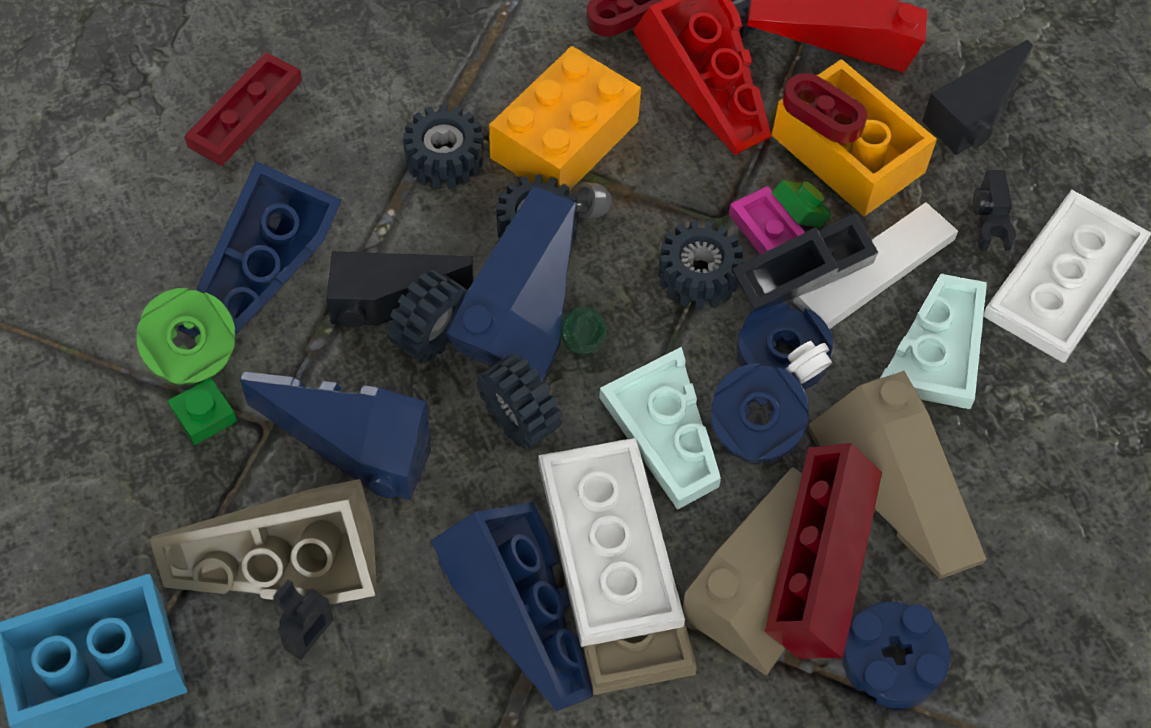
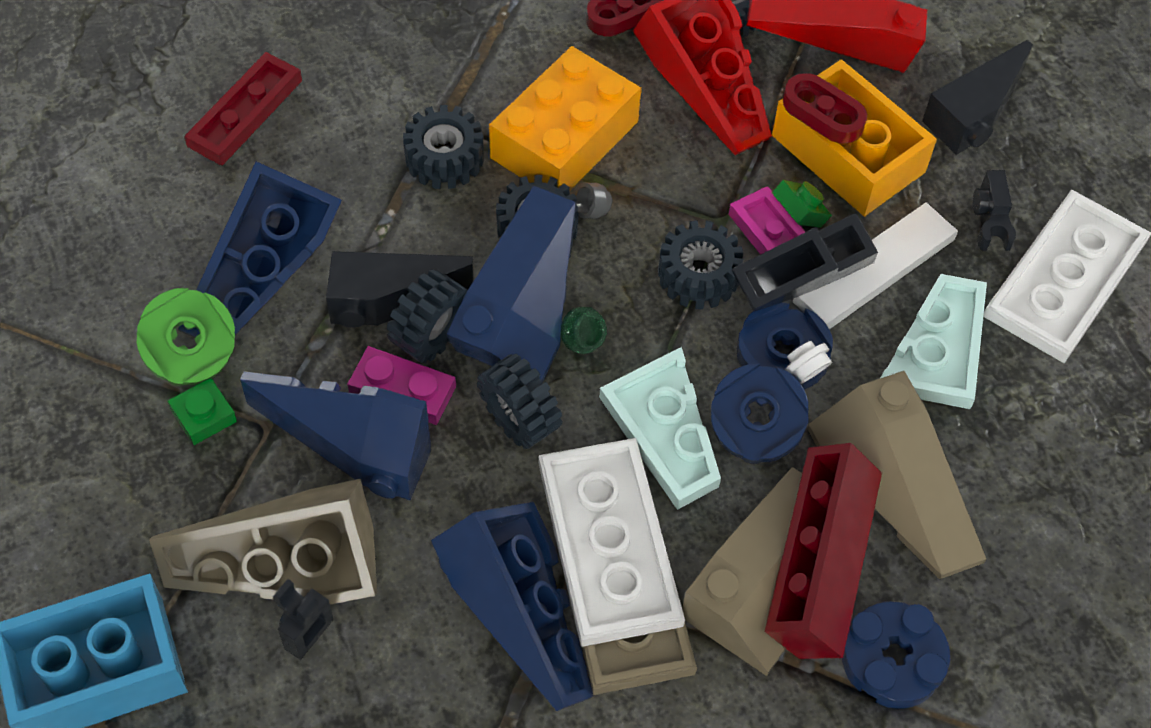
(404, 377): none -> dark pink plate

